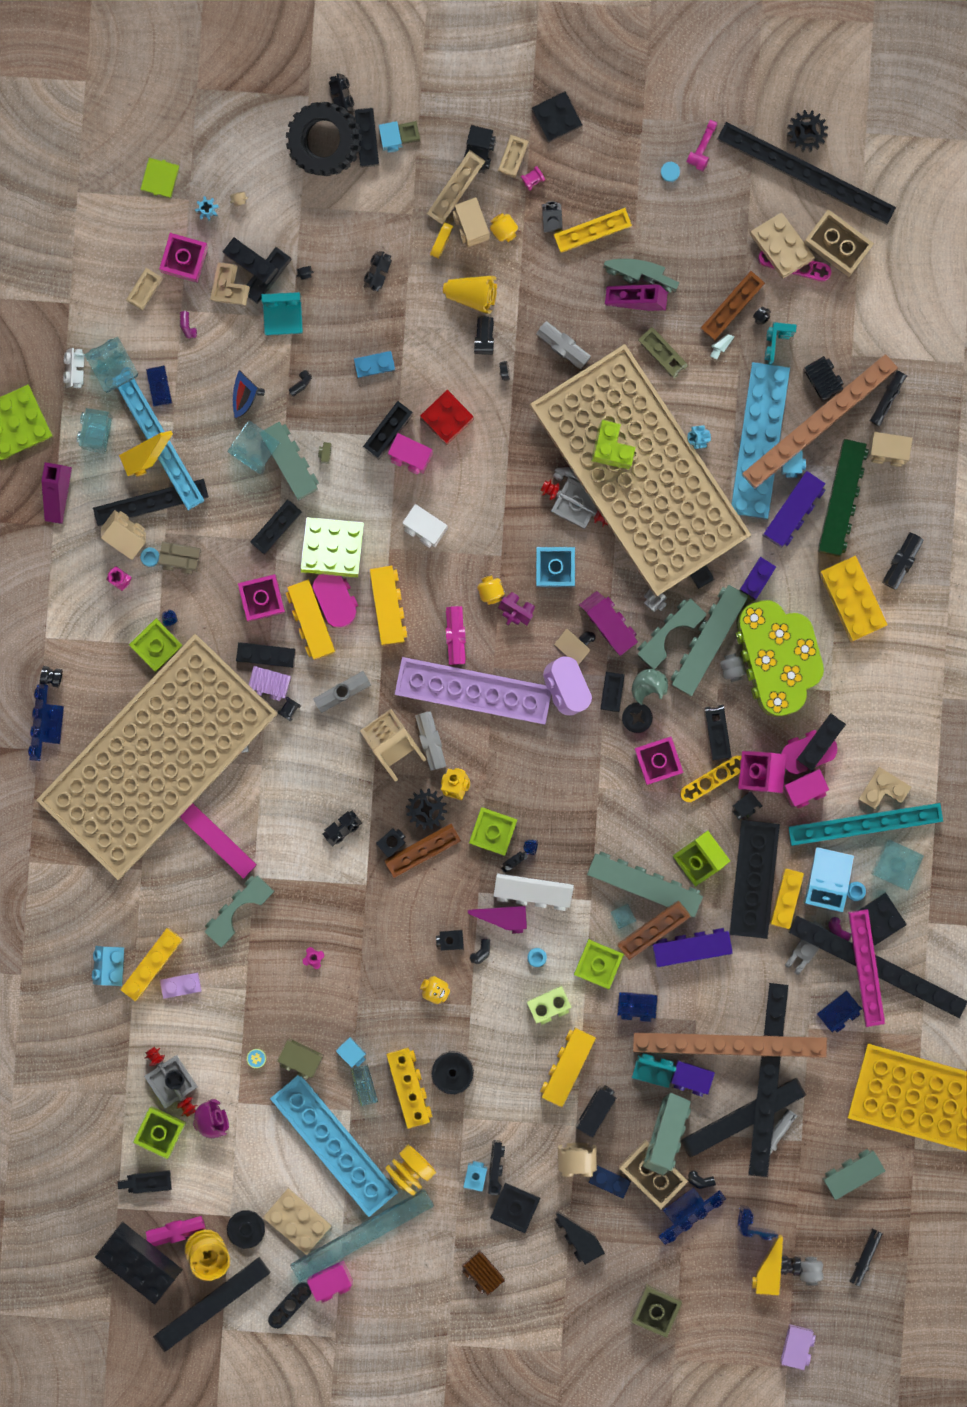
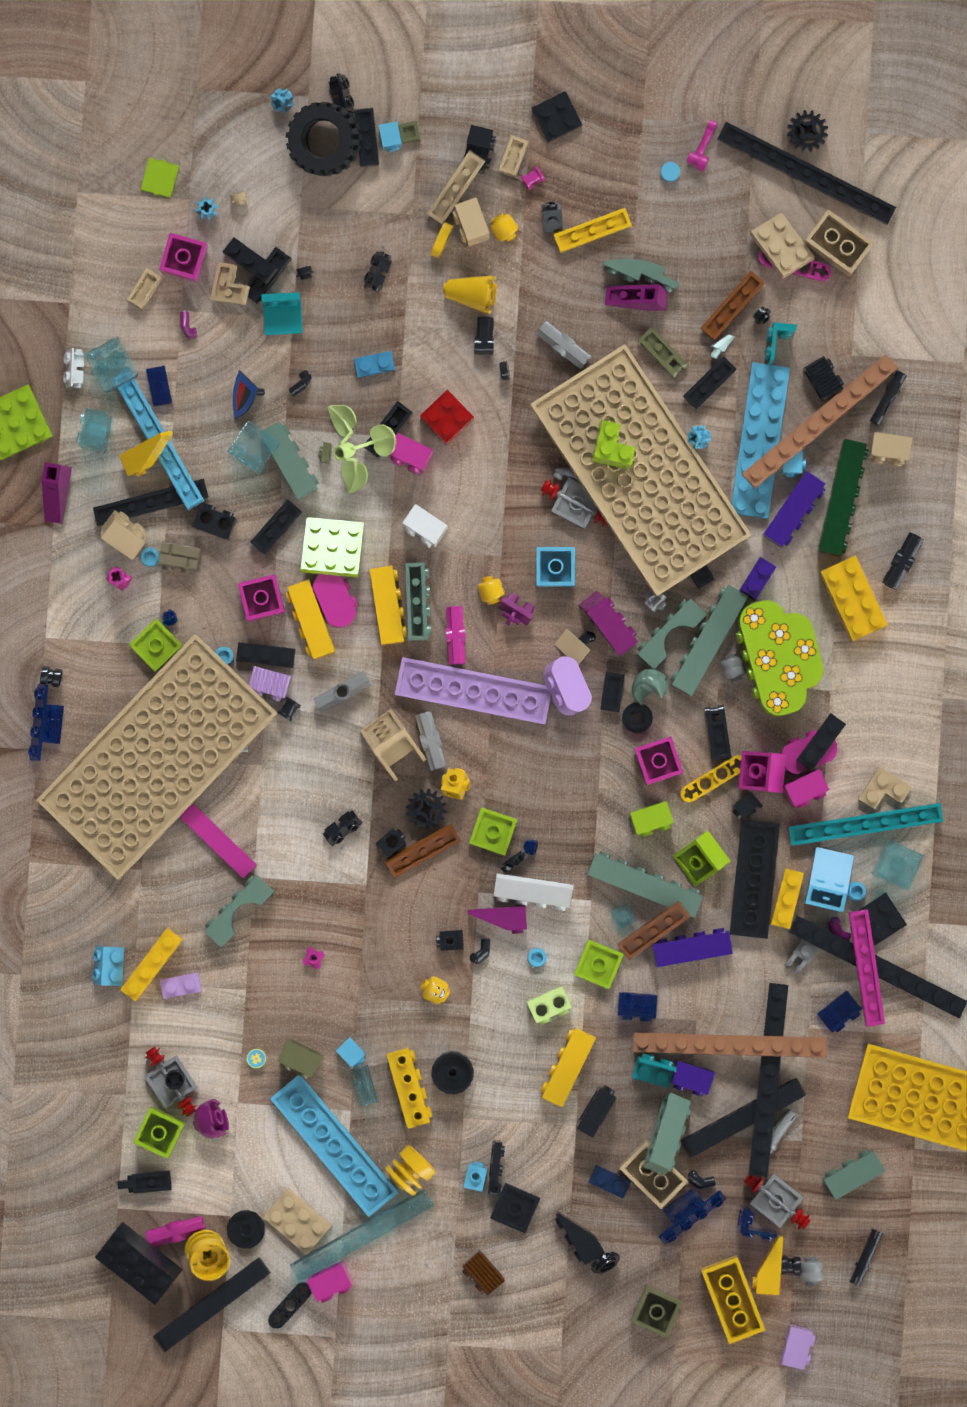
(213, 526): none -> black brick
(226, 654): none -> medium azure tile
(282, 100): none -> medium azure gear
(382, 437): none -> yellowish green plant
(416, 601): none -> sand green brick
(577, 1159): tan brick -> none
(605, 1263): none -> black gear
(651, 818): none -> lime brick
(709, 383): none -> black plate
(732, 1299): none -> yellow brick
(777, 1200): none -> light grey plate

